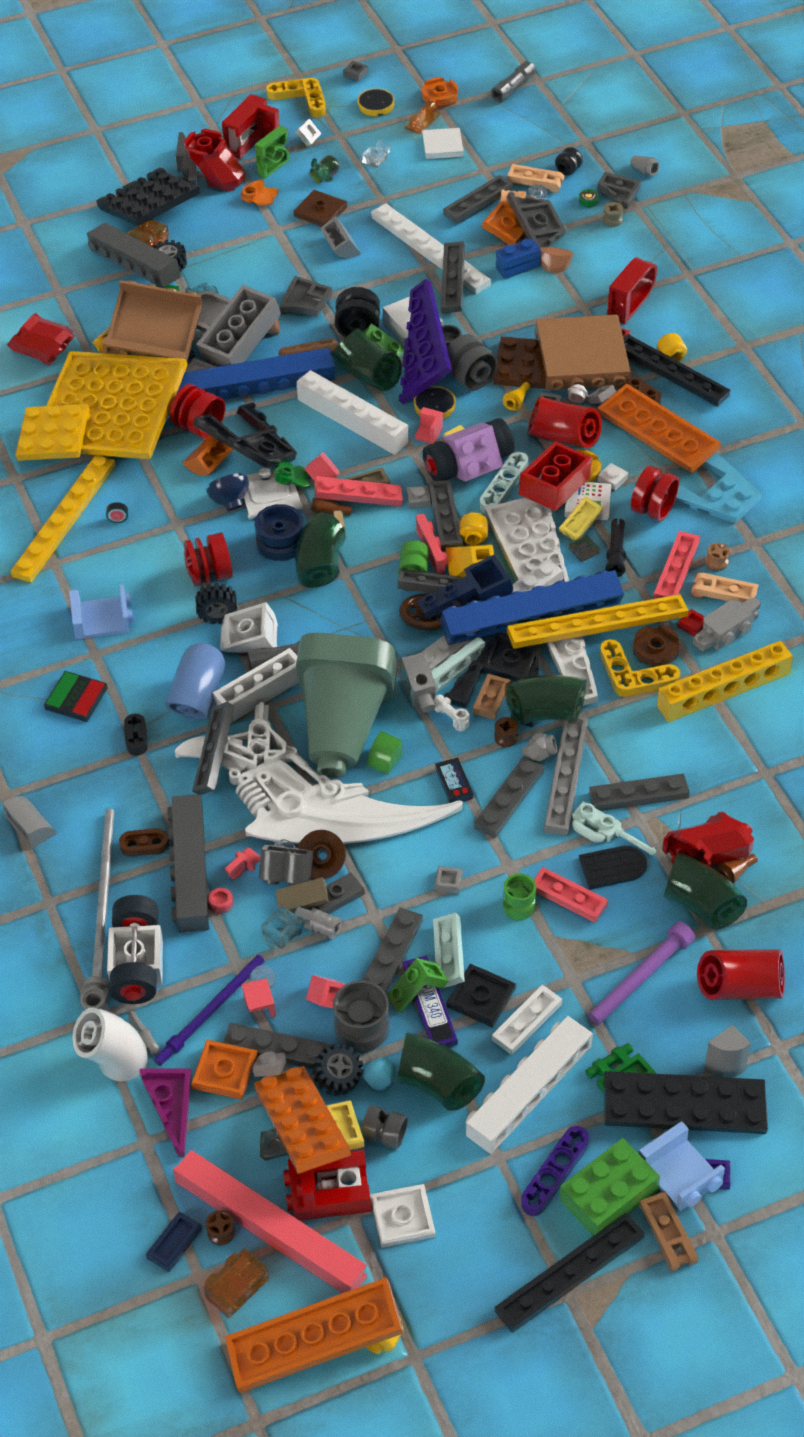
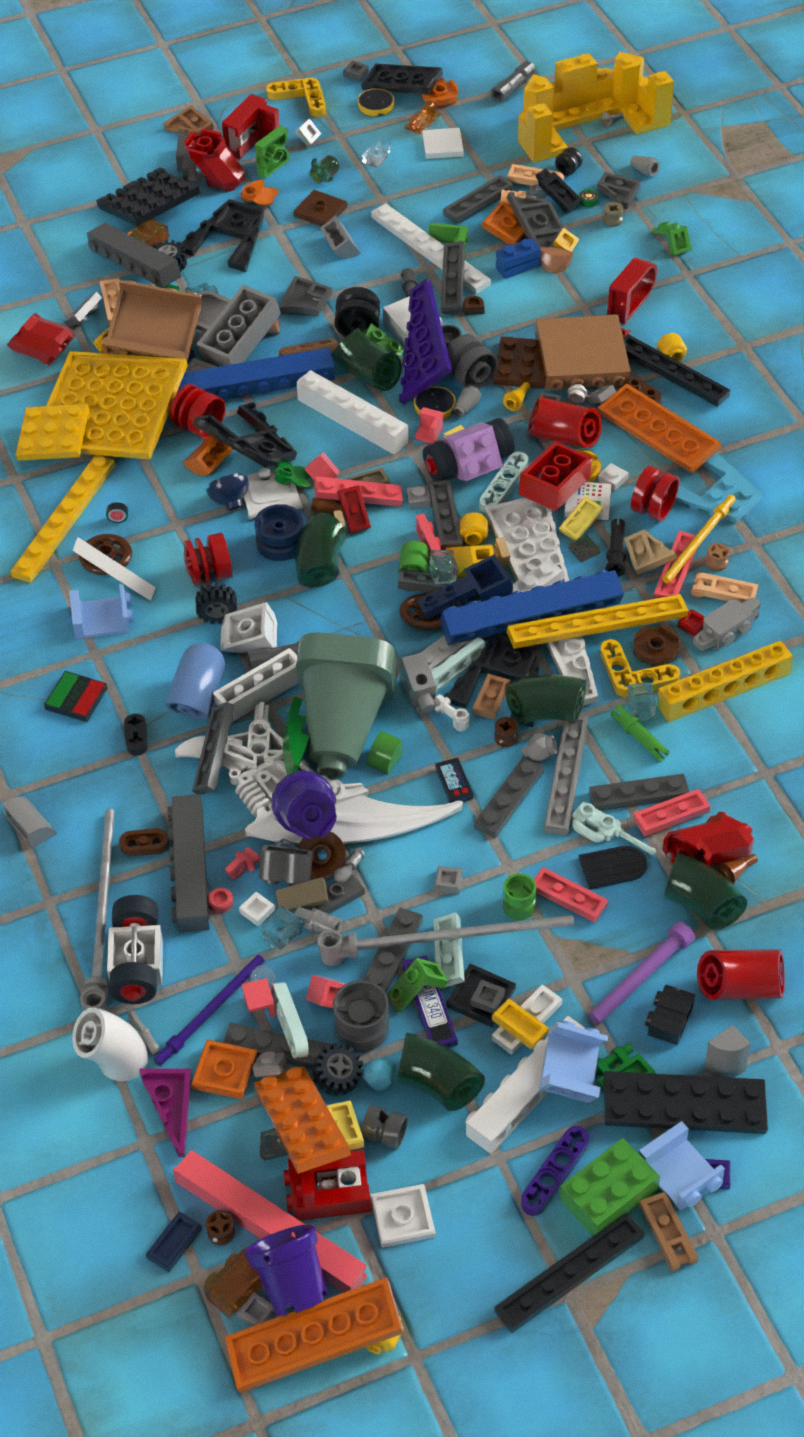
(87, 306): none -> light grey plate
(107, 548): none -> reddish brown plate
(110, 292): none -> light nougat plate
(114, 569): none -> white sticker
(188, 121): none -> medium nougat wing
(233, 220): none -> black wing
(256, 1310): none -> light grey tile
(257, 909): none -> white plate
(289, 1020): none -> light aqua beam
(289, 1268): none -> dark purple piece
(293, 739): none -> green slope
(304, 804): none -> dark purple piece
(335, 947): none -> flat silver piece
(343, 873): none -> light grey piece
(353, 509): none -> red plate
(402, 78): none -> black tile
(408, 281): none -> dark grey pin
(443, 566): none -> clear light blue brick
(449, 233): none -> bright green bracket
(467, 400): none -> light grey cone
(473, 305): none -> reddish brown tile
(487, 996): none -> dark grey plate
(502, 552): none -> tan plate
(520, 1023): none -> yellow tile
(558, 190): none -> black hinge
(565, 240): none -> yellow plate
(571, 1061): none -> light blue panel
(584, 94): none -> yellow brick
(608, 119): none -> light grey hand
(633, 727): none -> bright green pin
(643, 705): none -> clear light blue brick
(647, 552): none -> tan wing
(670, 1014): none -> black brick
(671, 812): none -> coral plate
(677, 236): none -> bright green bracket
(720, 512): none -> yellow bar

